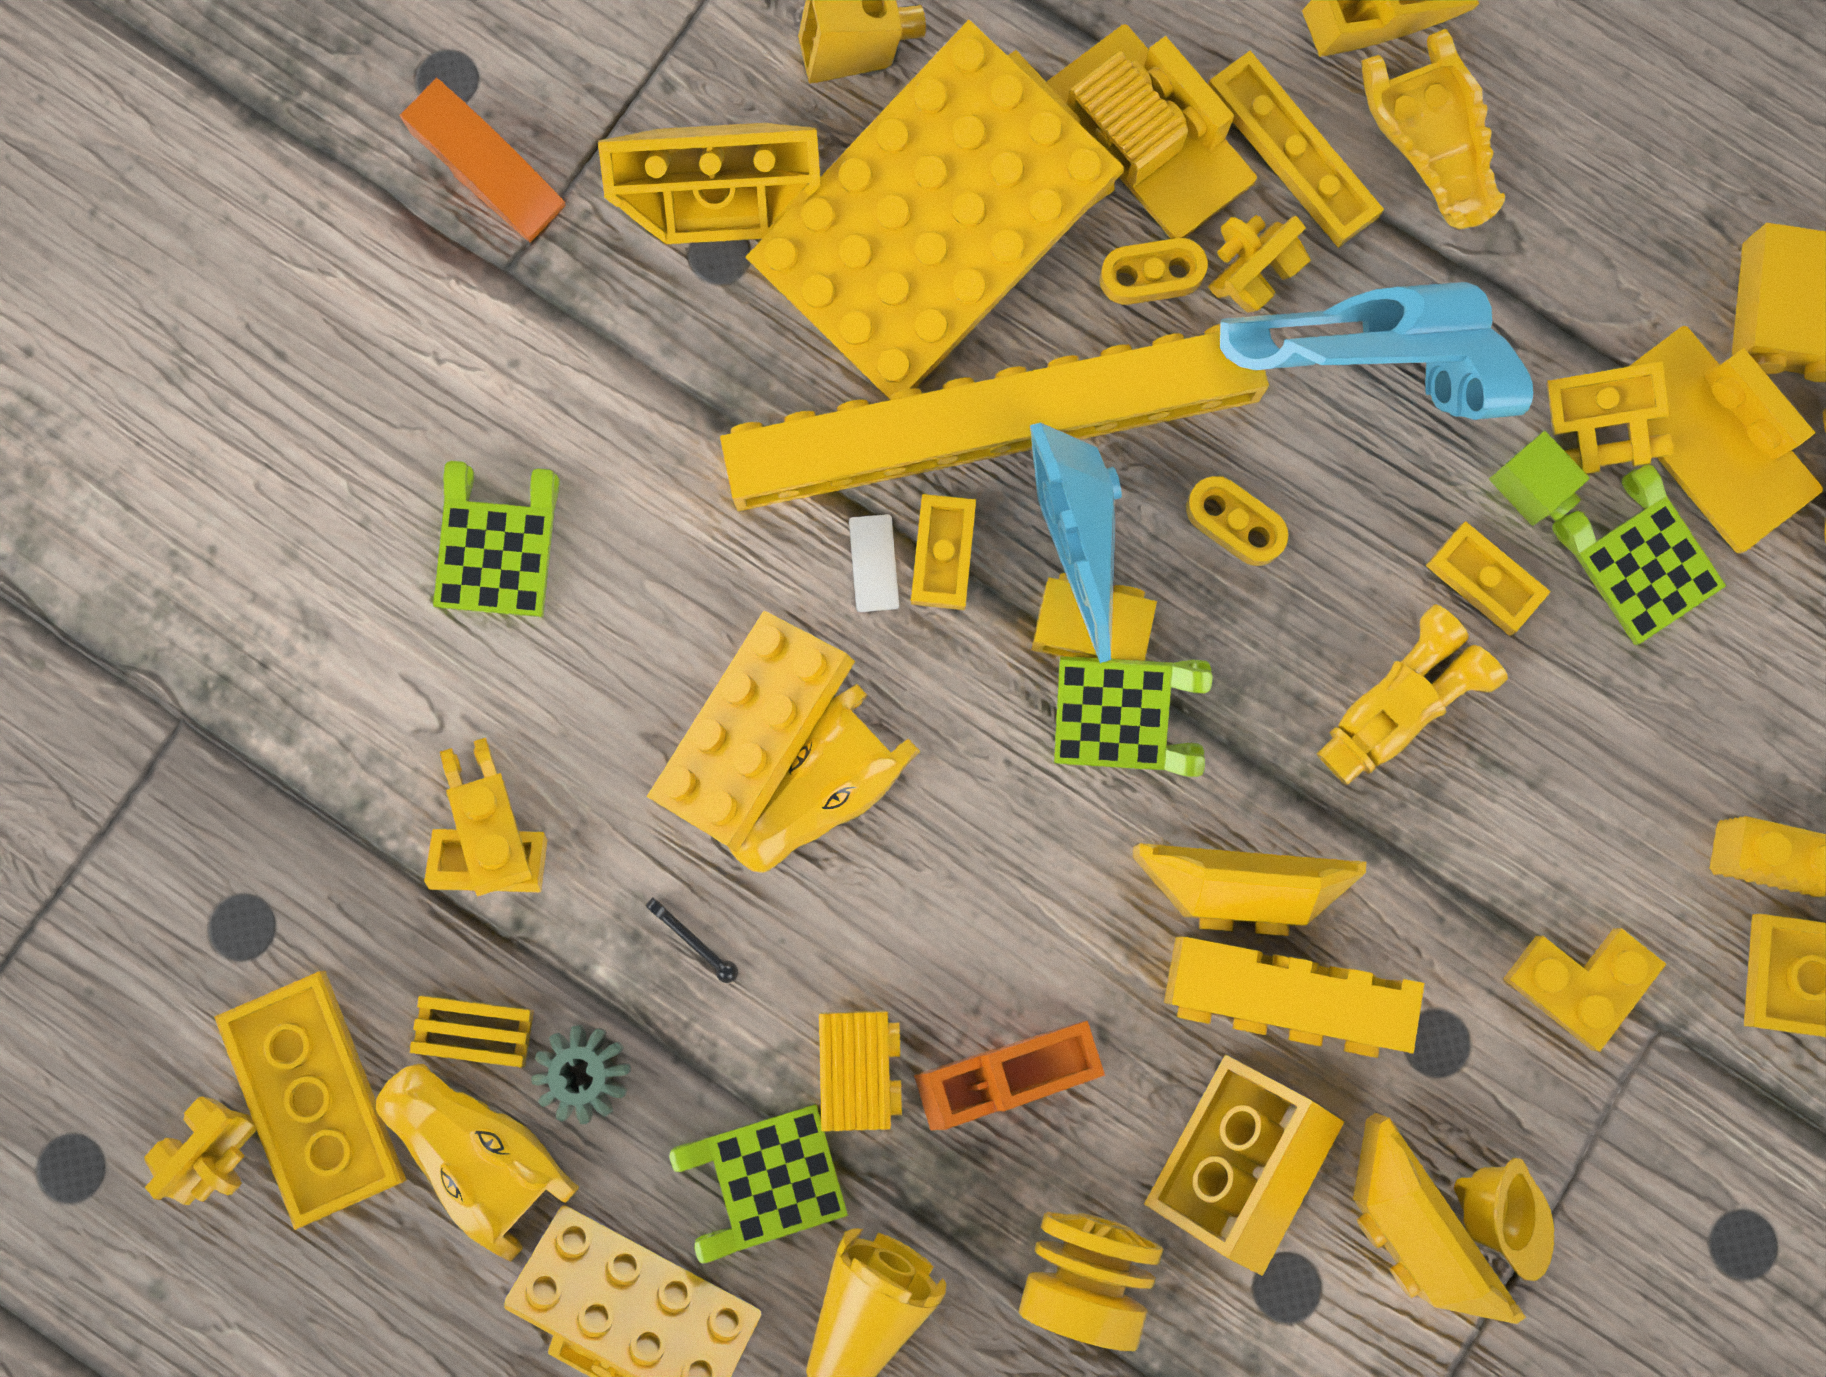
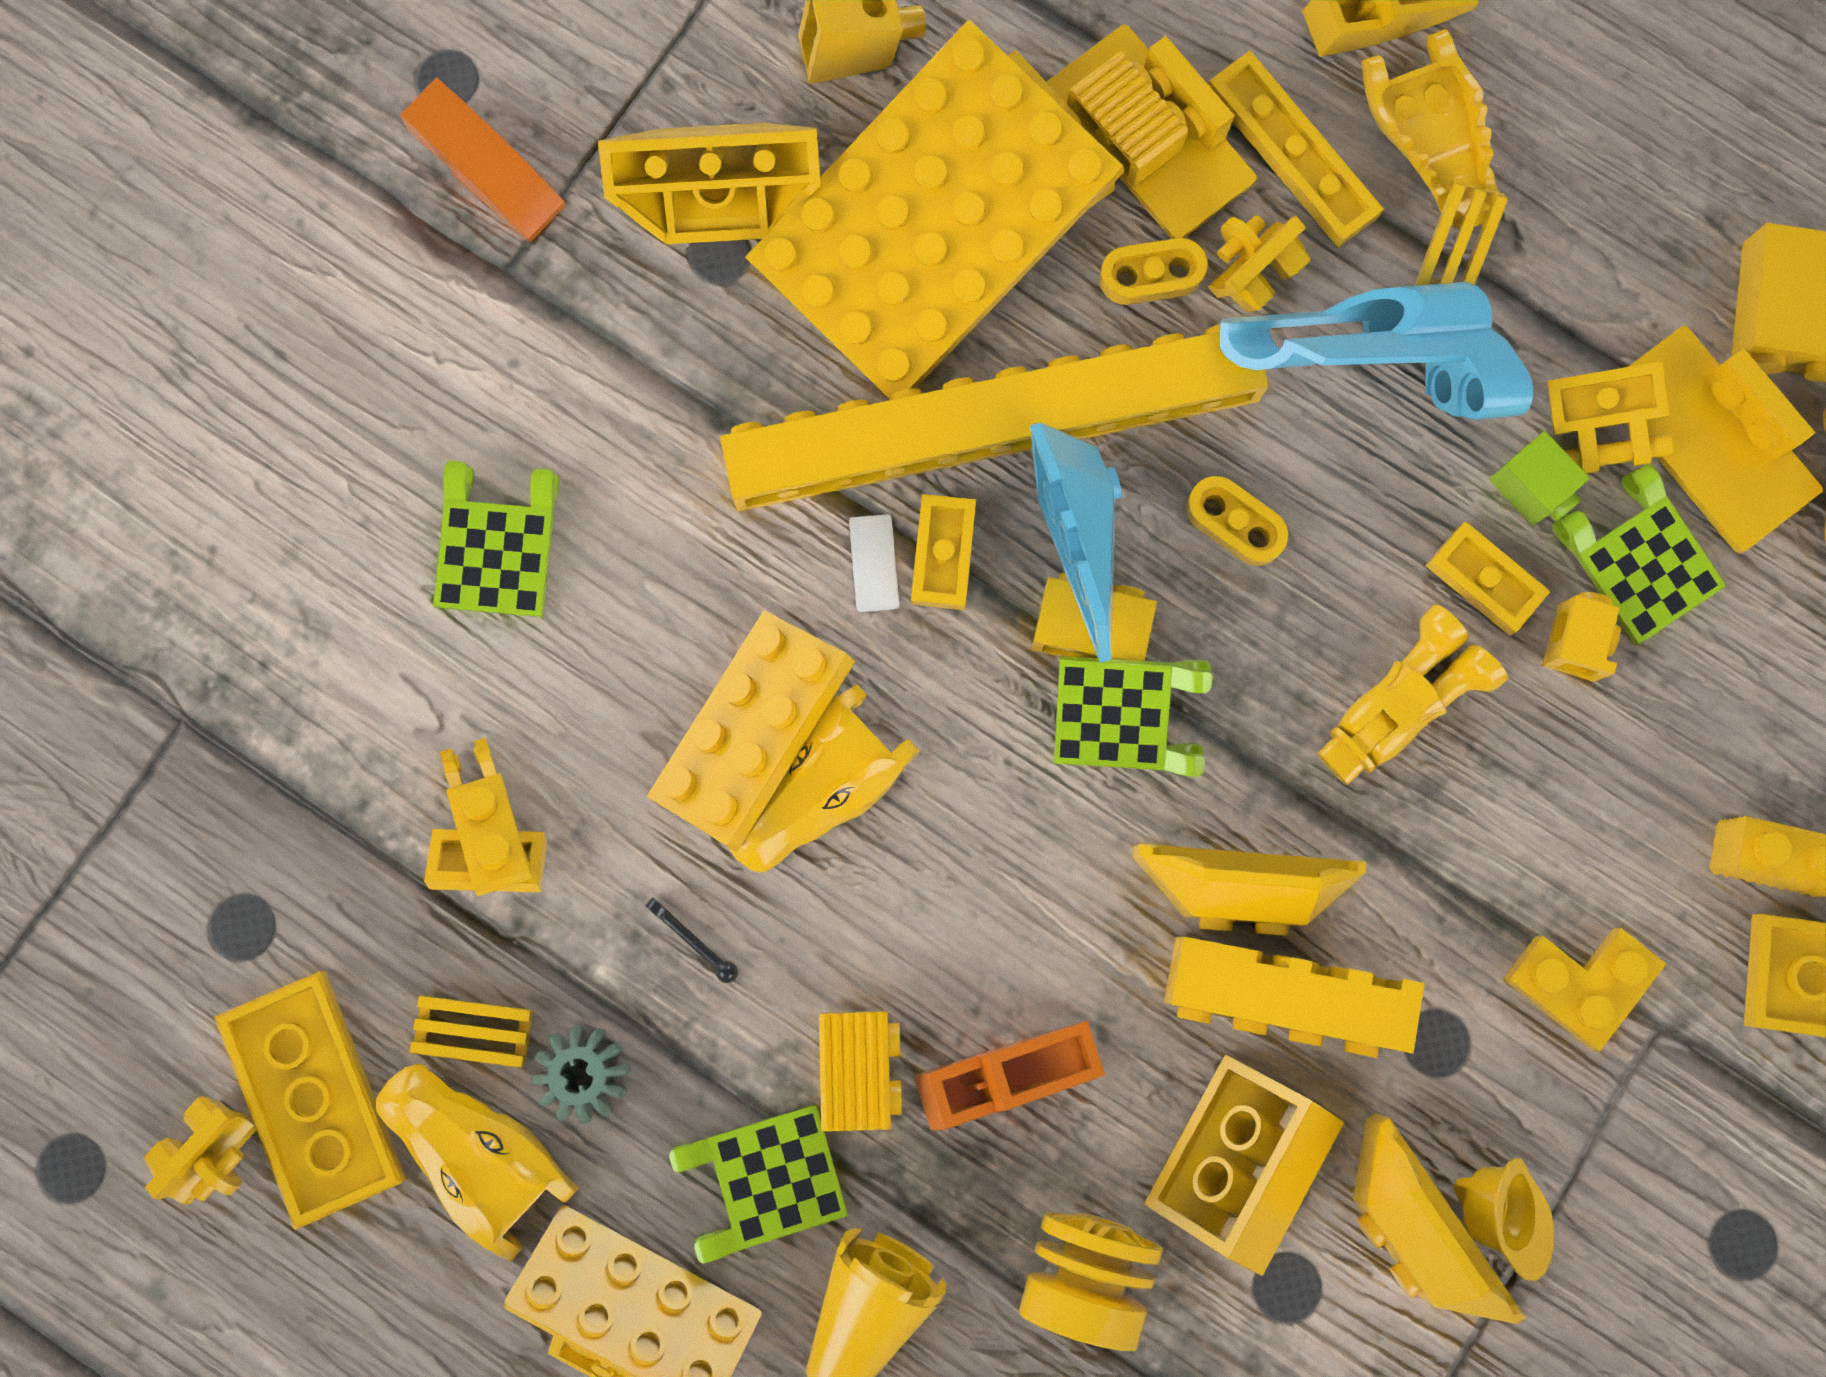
(1481, 247): none -> yellow tile
(1584, 637): none -> yellow brick

